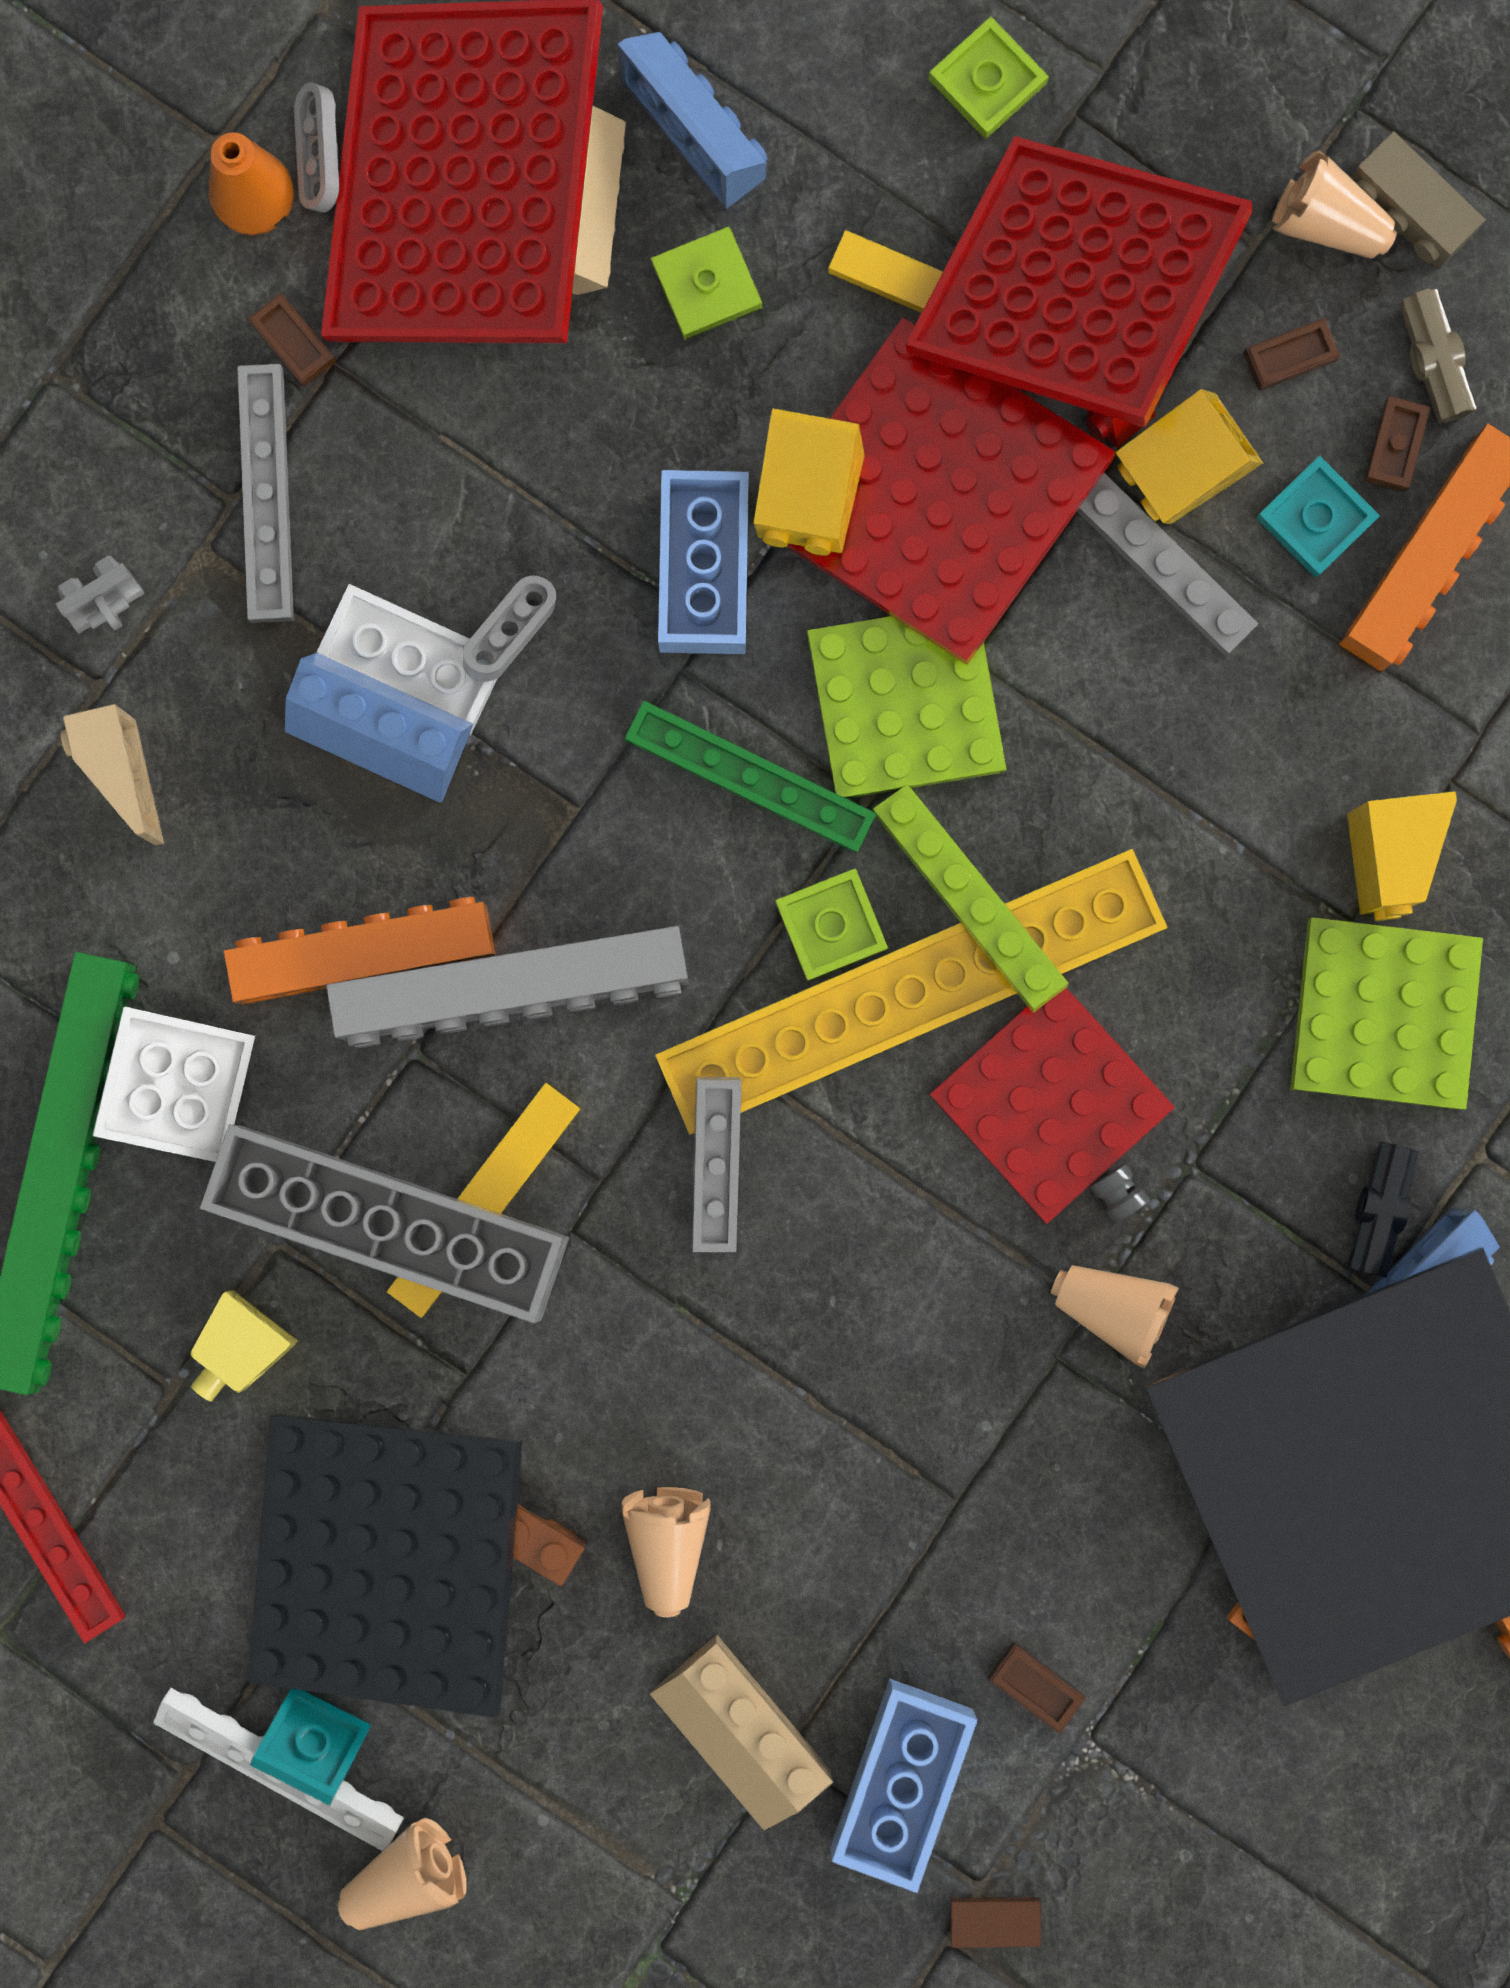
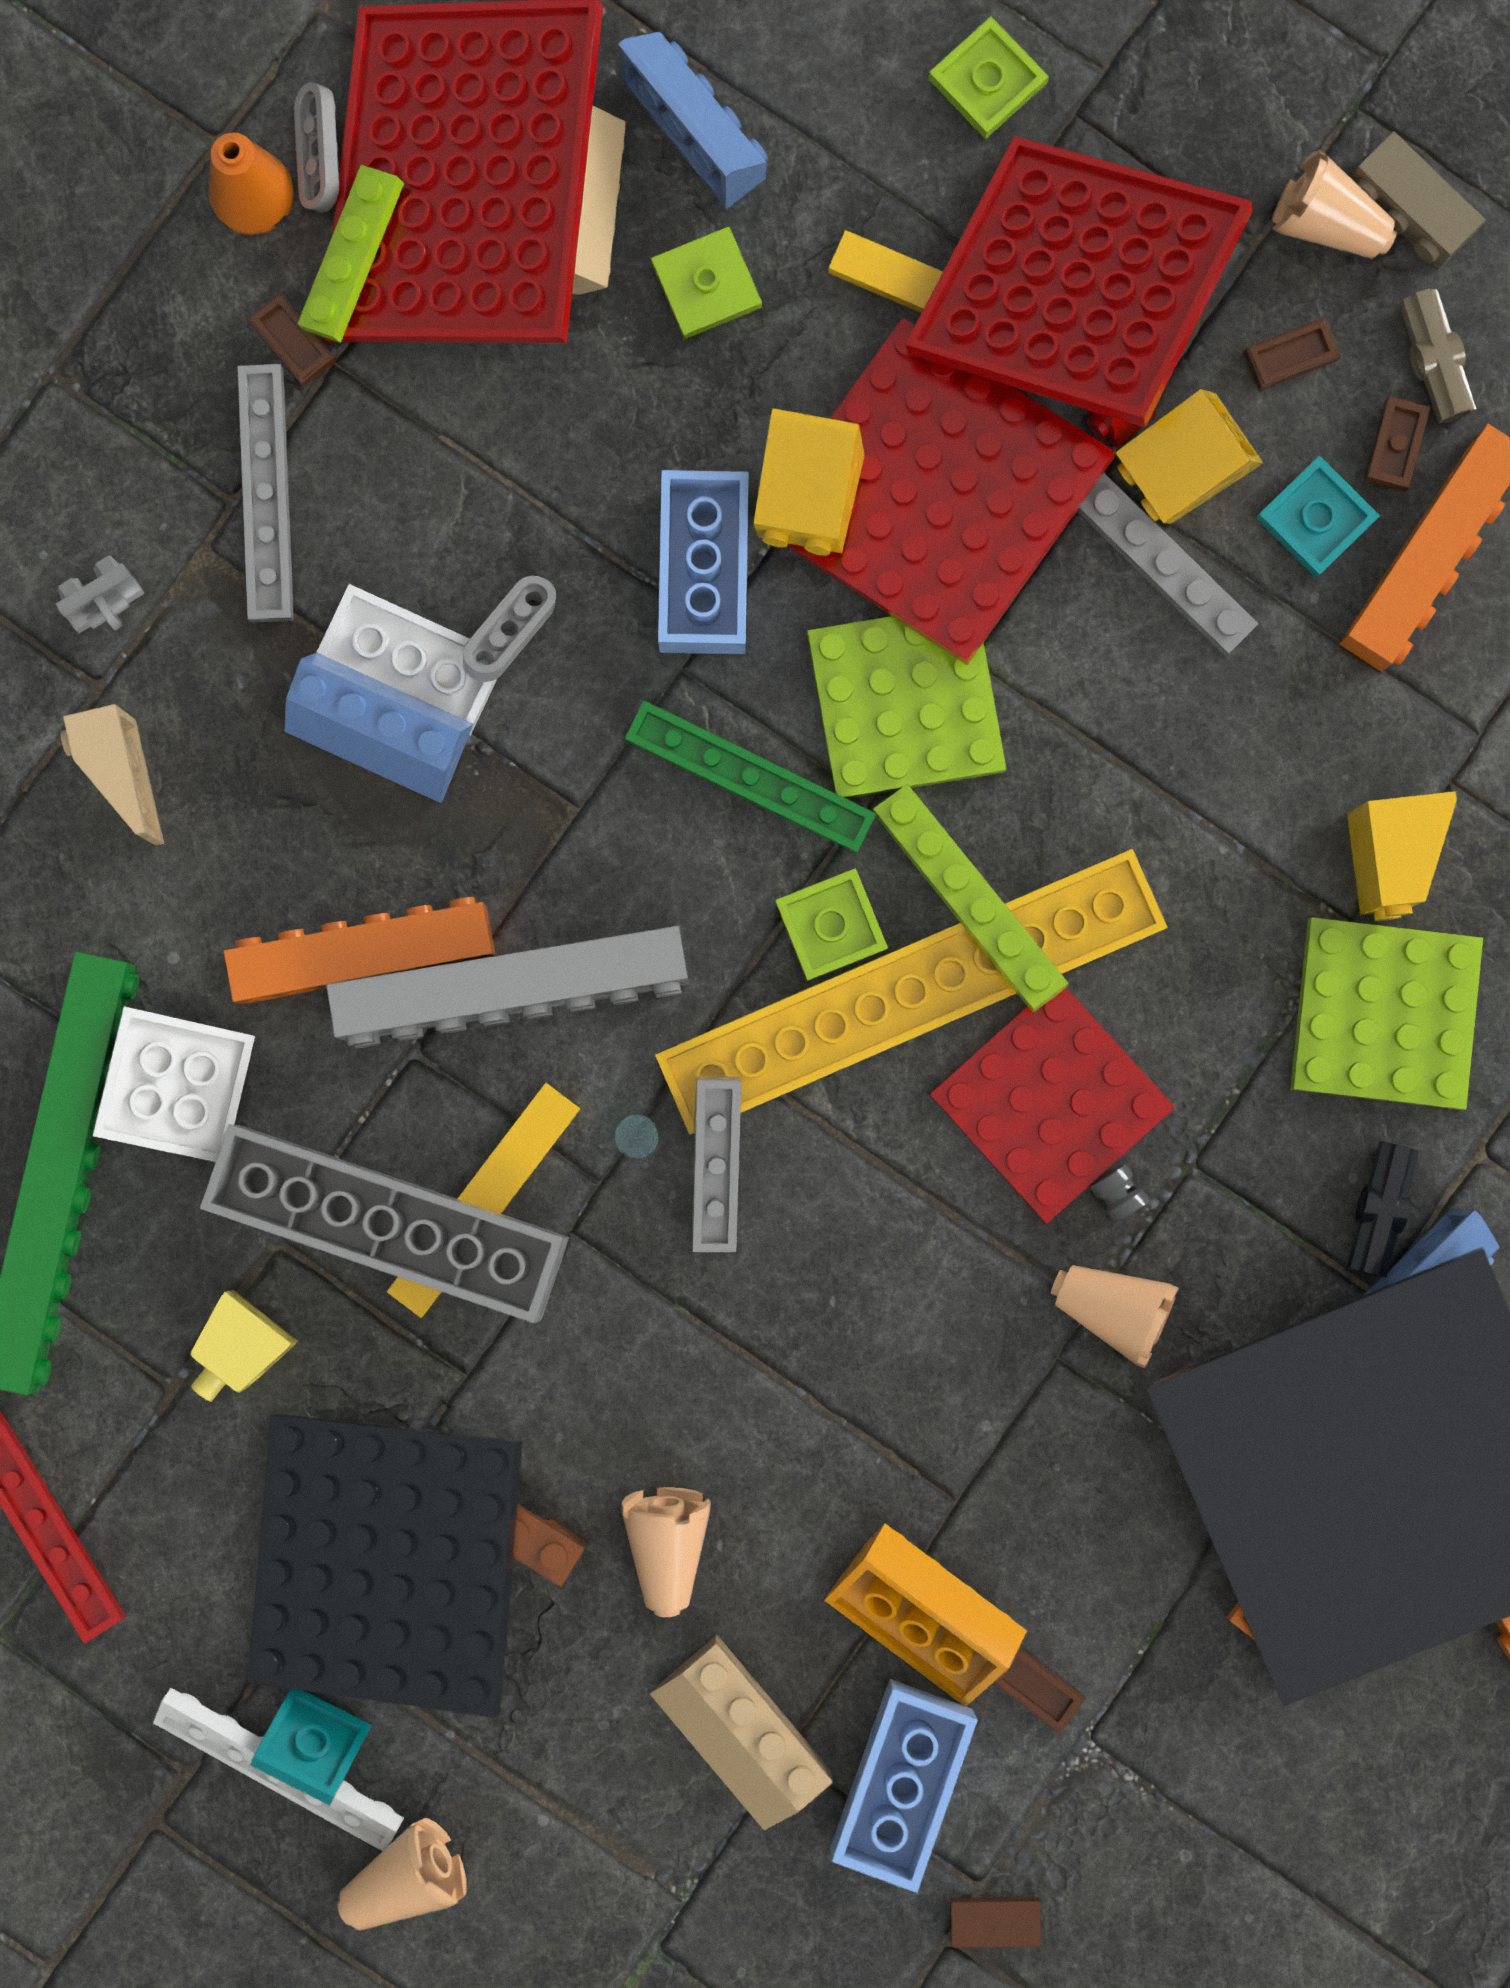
(350, 253): none -> lime plate
(636, 1136): none -> clear light blue plate
(926, 1616): none -> light orange slope

